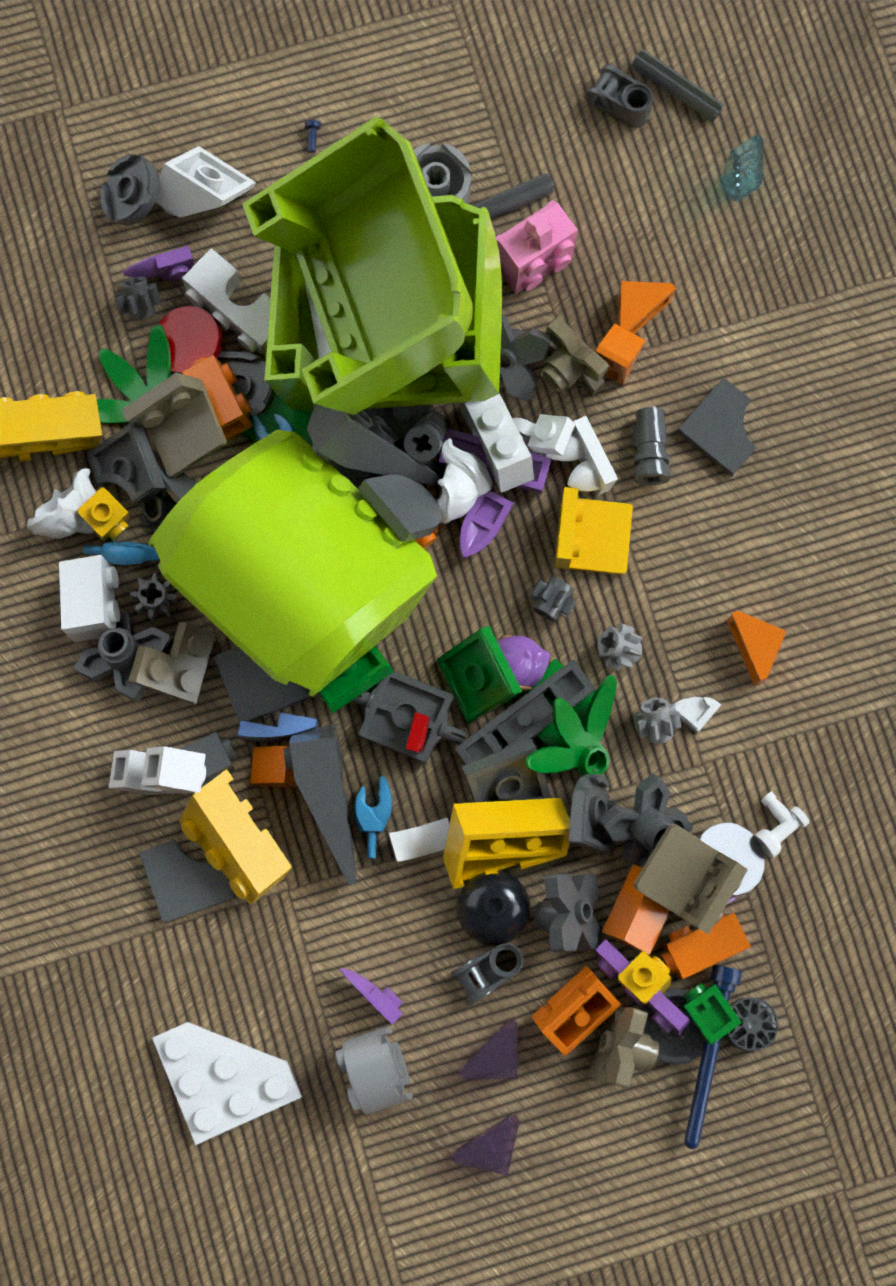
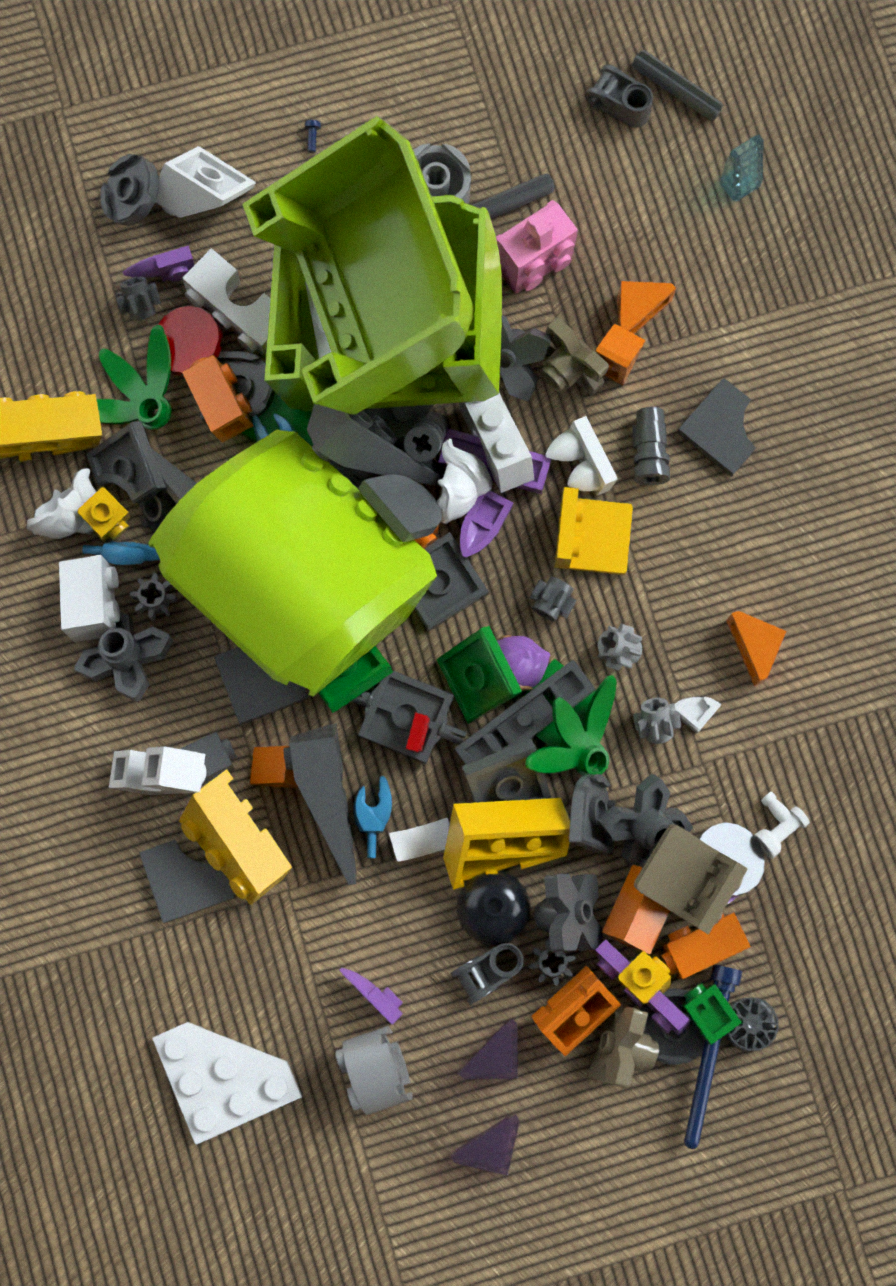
(179, 421): dark tan bracket -> none
(179, 672): dark tan plate -> none
(287, 726): medium blue slope -> none
(454, 587): none -> dark grey tile
(547, 435): white plate -> none
(560, 969): none -> dark grey gear

